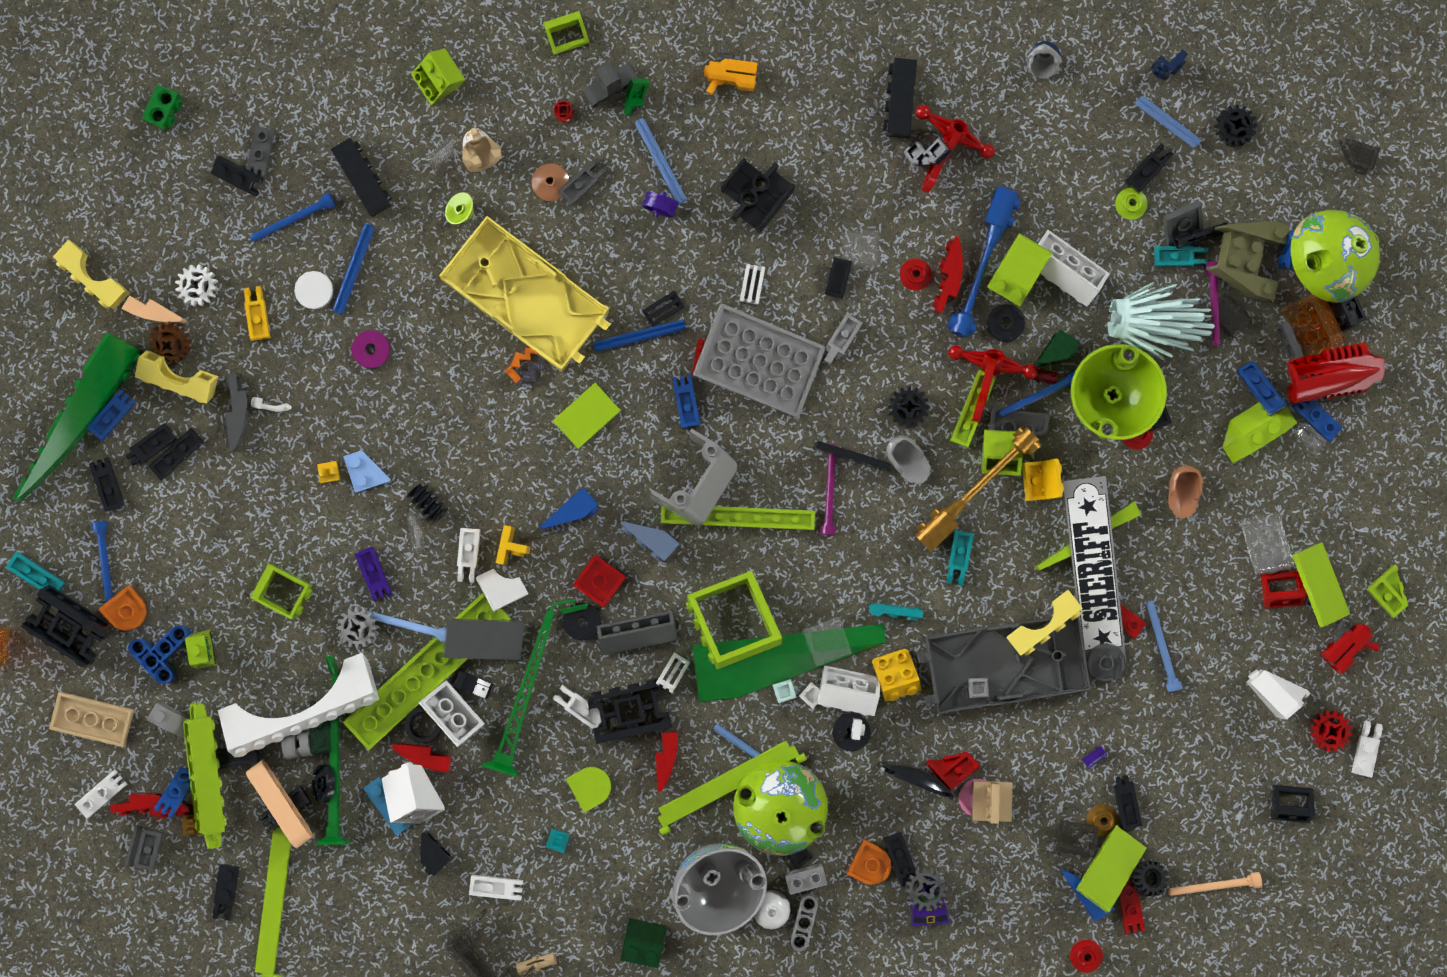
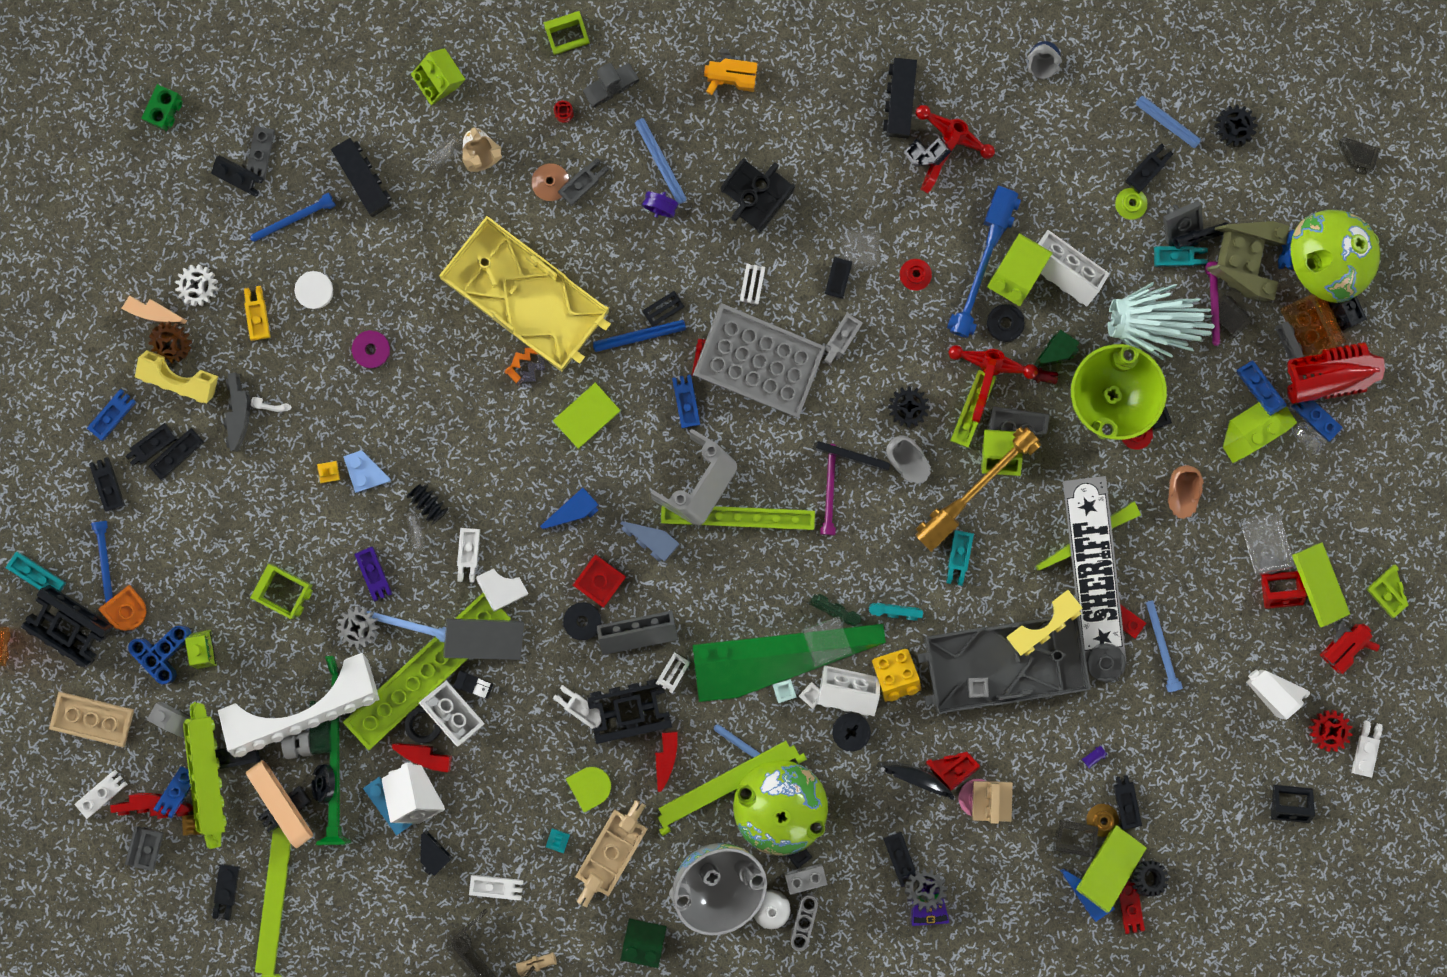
(74, 259): light yellow arch -> none
(103, 375): green wedge -> none
(353, 269): blue axle -> none
(459, 208): lime piece -> none
(502, 761): green piece -> none
(507, 545): yellow bracket -> none
(611, 853): none -> tan plate
(635, 93): green slope -> none
(707, 641): lime window -> none
(821, 602): none -> clear green hinge
(857, 729): white plate -> none
(870, 864): orange tile -> none
(952, 269): red slope -> none
(1037, 396): blue piece -> none
(1042, 480): yellow bracket -> none
(1082, 948): red piece -> none
(1163, 68): dark blue bracket -> none
(1253, 880): light nougat piece -> none

